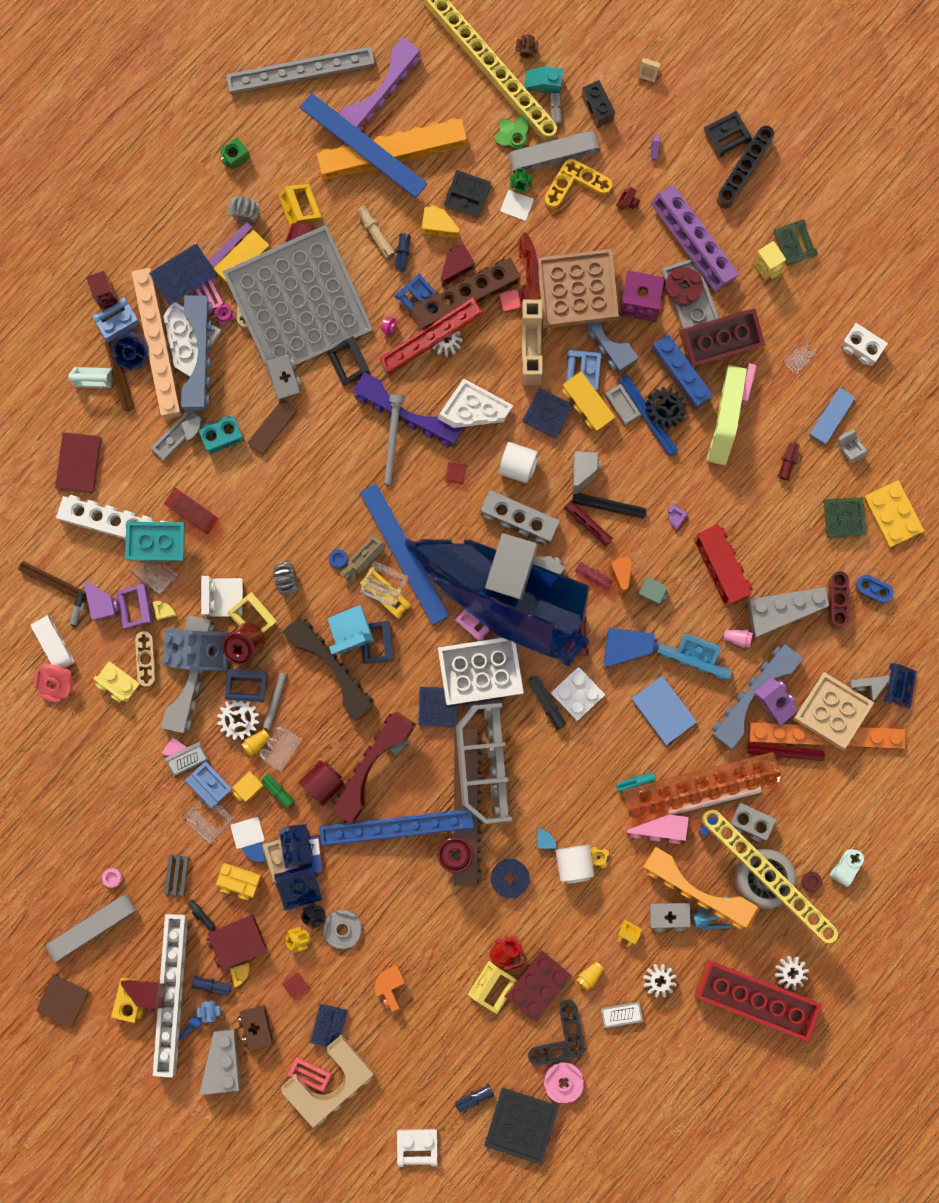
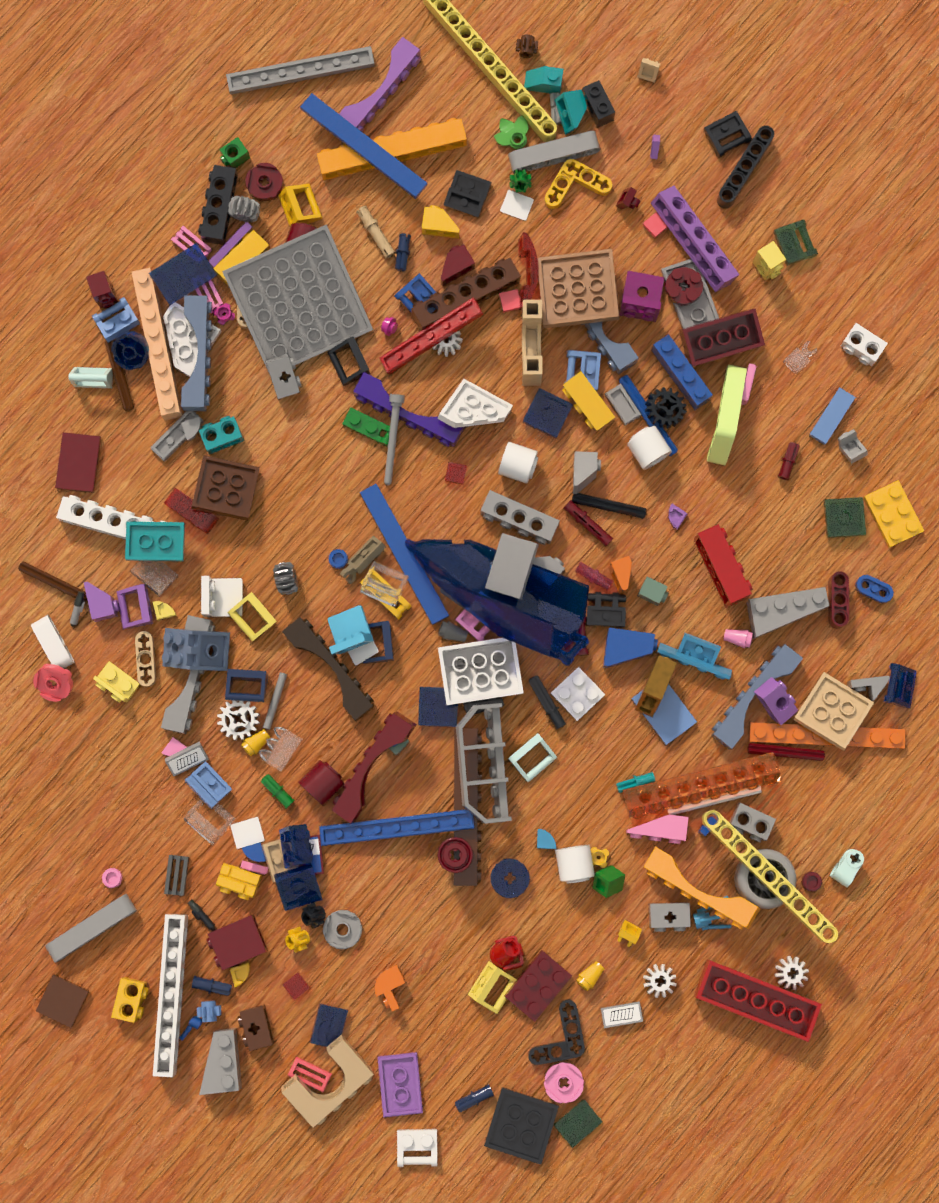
(145, 994): dark red slope -> none
(179, 234): none -> bright pink tile
(217, 233): none -> black brick
(225, 488): none -> reddish brown plate
(243, 643): dark red piece -> none
(247, 787): yellow brick -> none
(254, 867): none -> bright pink tile
(257, 174): none -> dark red plate
(272, 426): reddish brown tile -> none
(363, 652): none -> white sticker
(366, 426): none -> green plate
(400, 1084): none -> medium lavender tile
(452, 632): none -> dark grey cone
(524, 750): none -> light aqua tile
(571, 109): none -> teal slope
(578, 1123): none -> clear green plate
(604, 615): none -> black plate
(608, 881): none -> green panel
(649, 447): none -> white piece
(655, 225): none -> coral tile
(655, 686): none -> pearl gold slope

